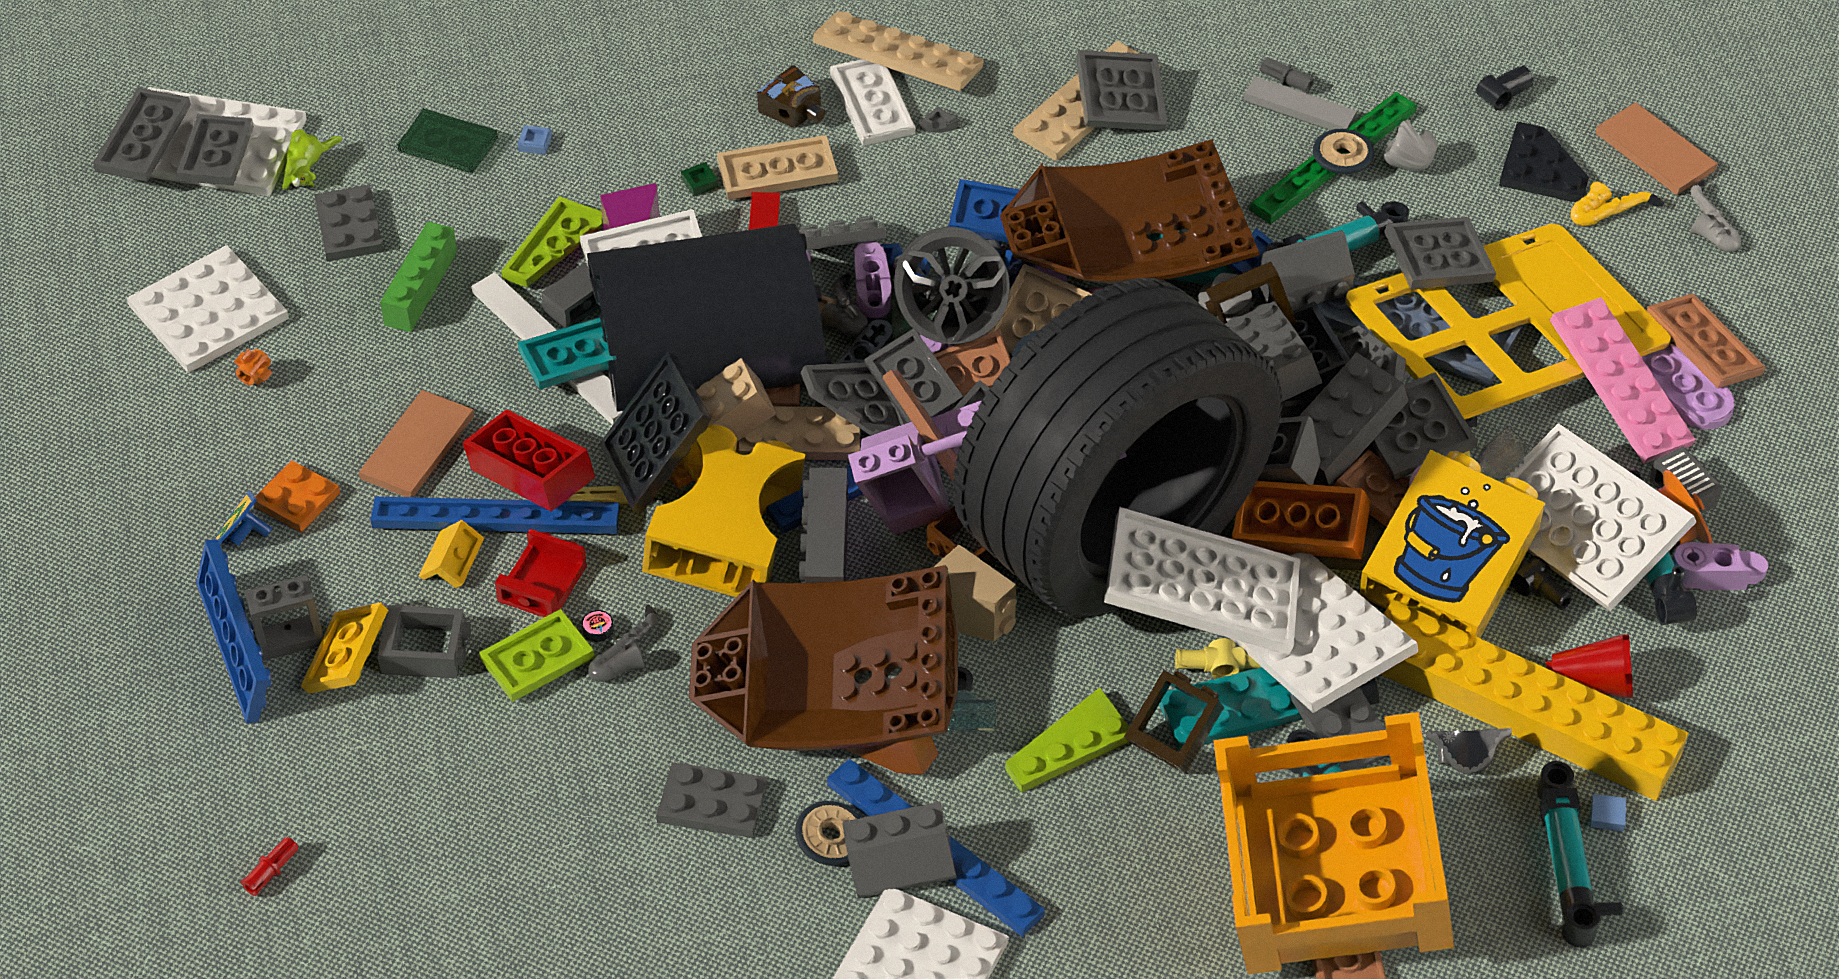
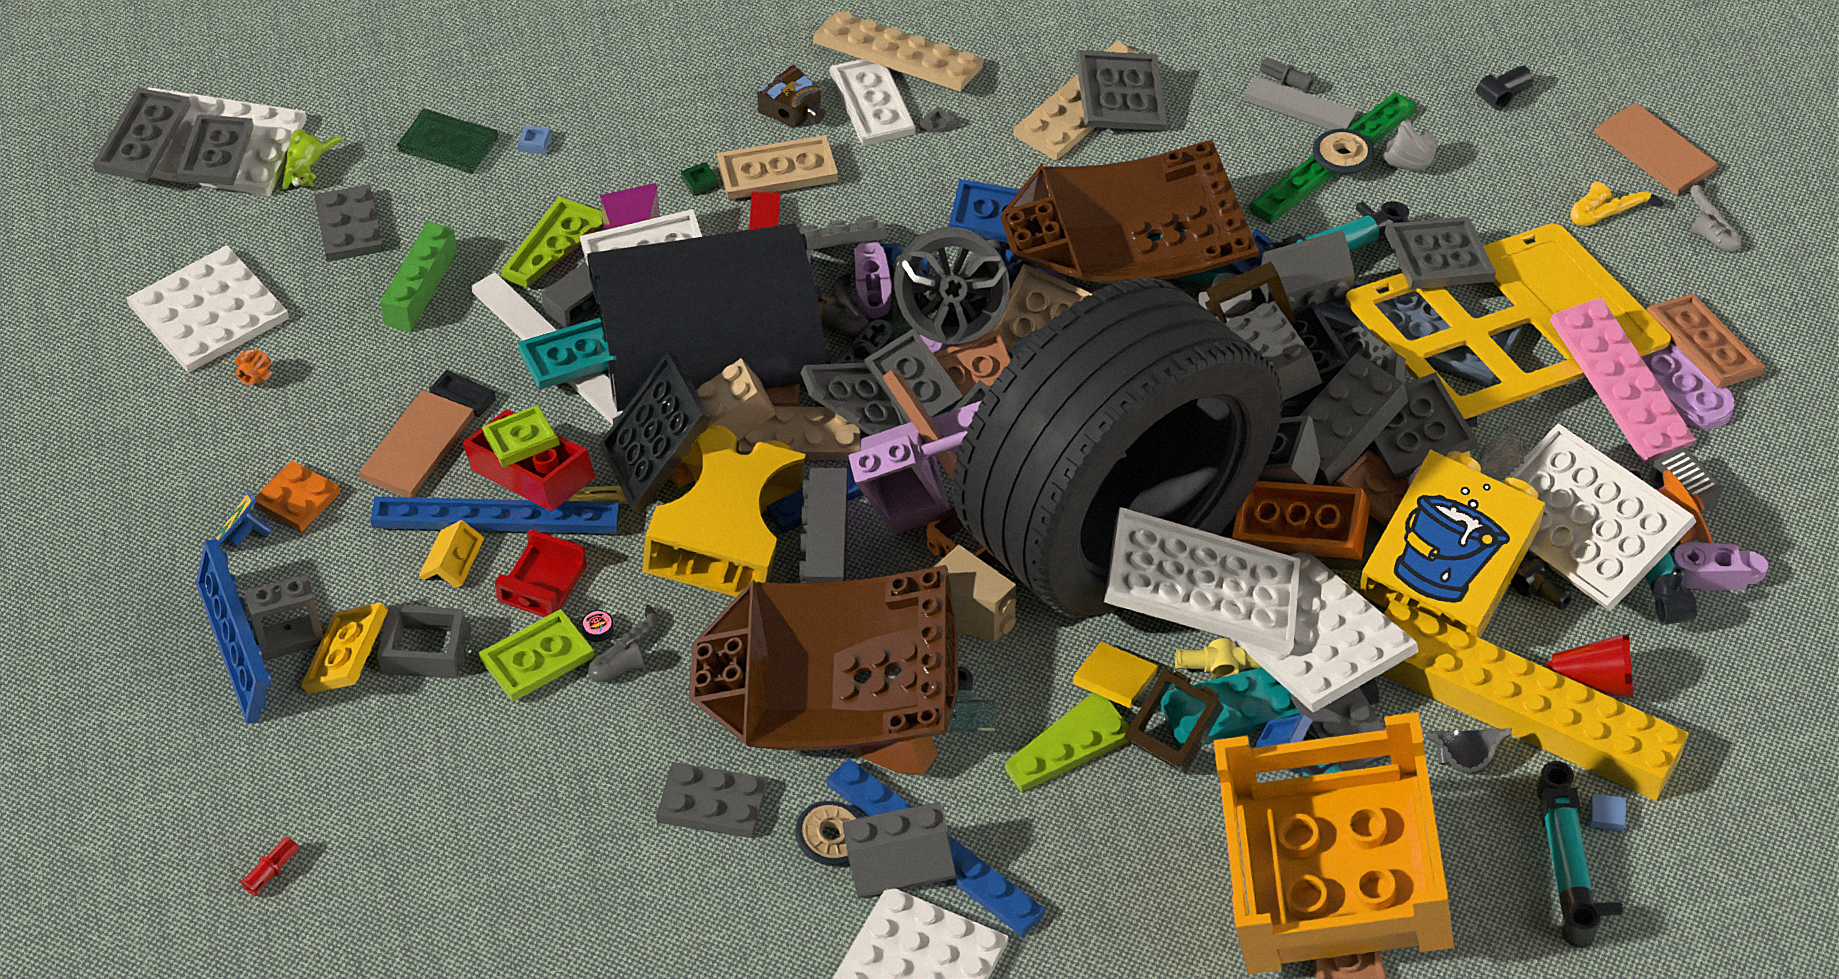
(463, 391): none -> black tile
(520, 436): none -> lime tile
(1115, 674): none -> yellow tile
(1284, 730): none -> blue tile
(1542, 166): black plate -> none

